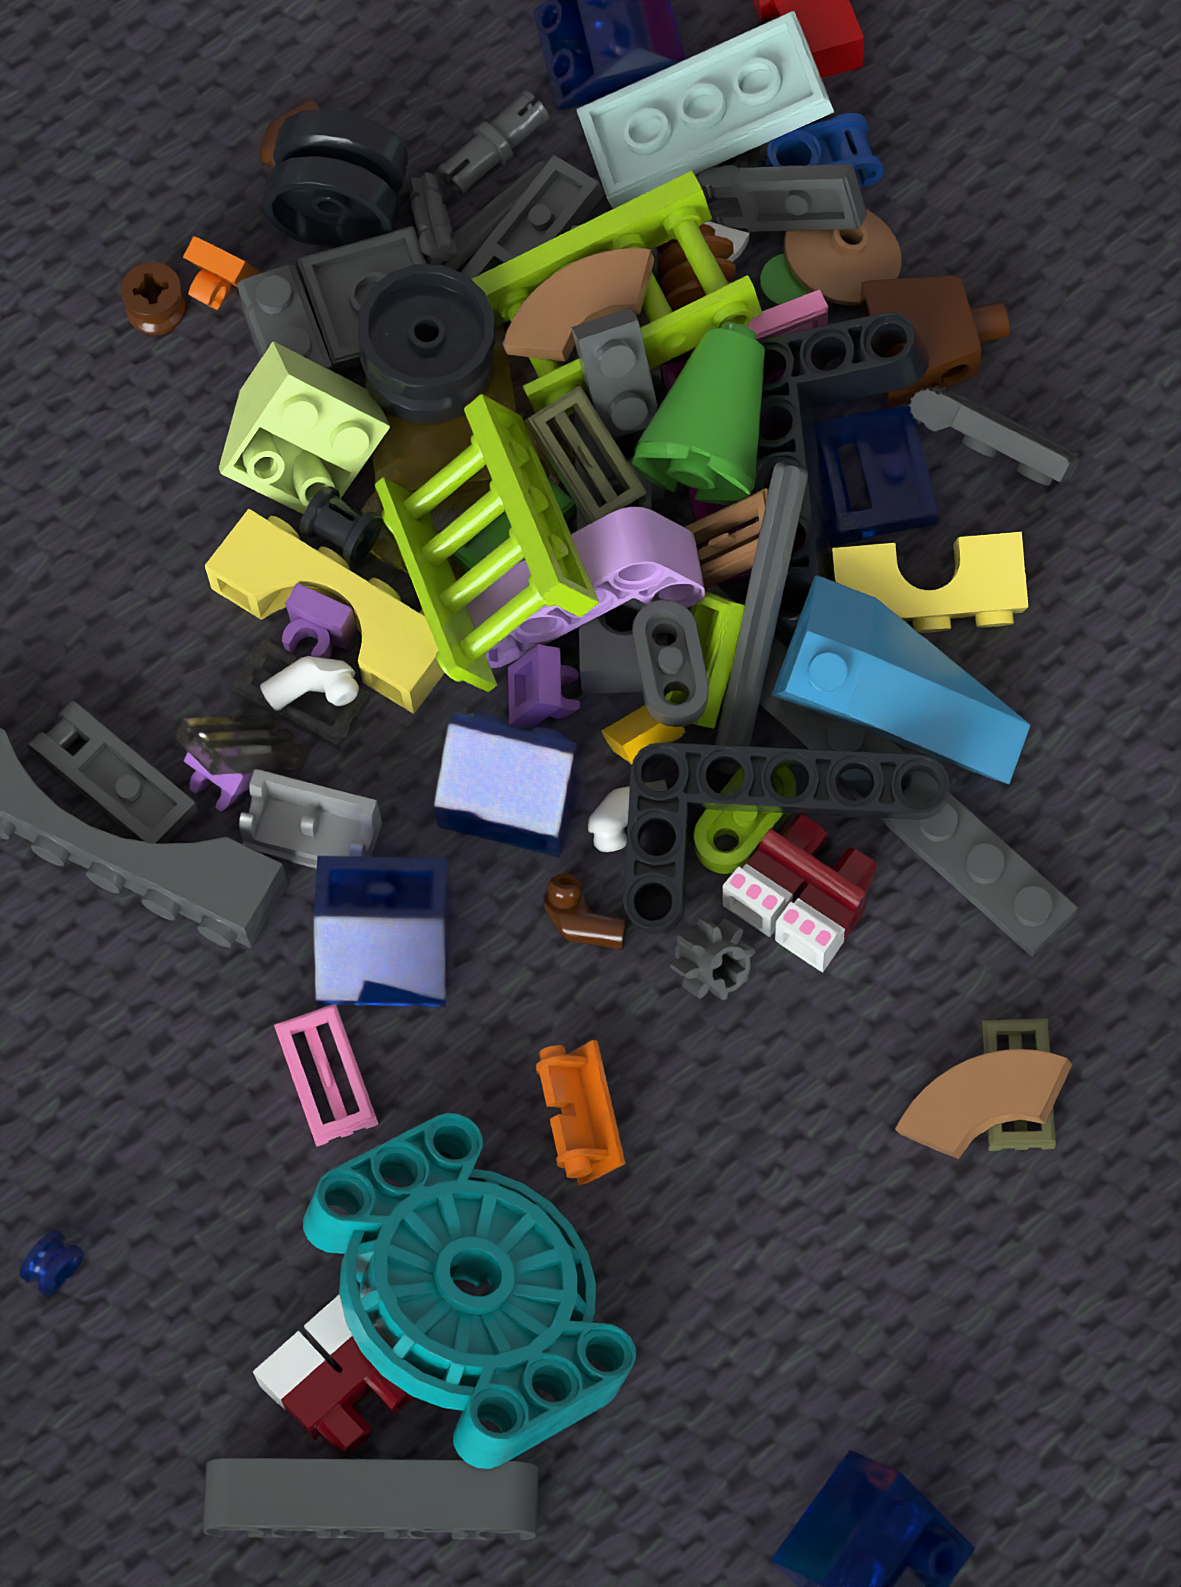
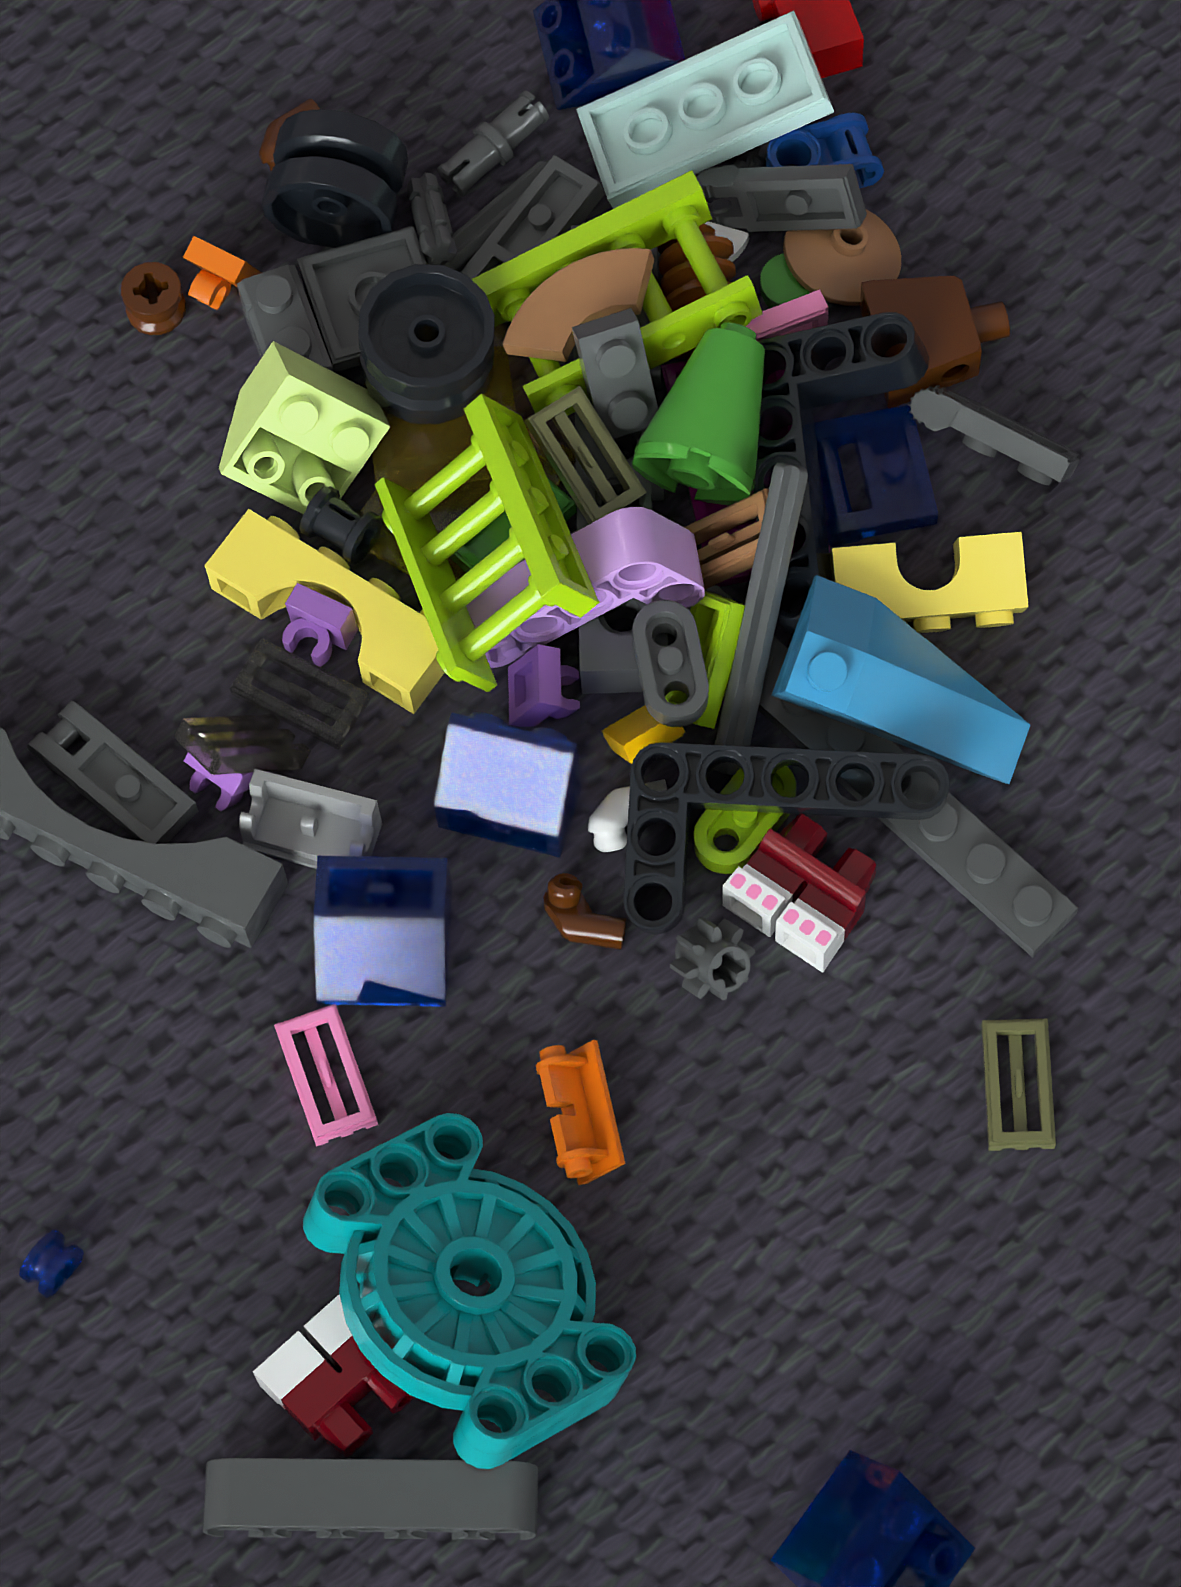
(315, 675): white arm -> none
(984, 1093): medium nougat tile -> none

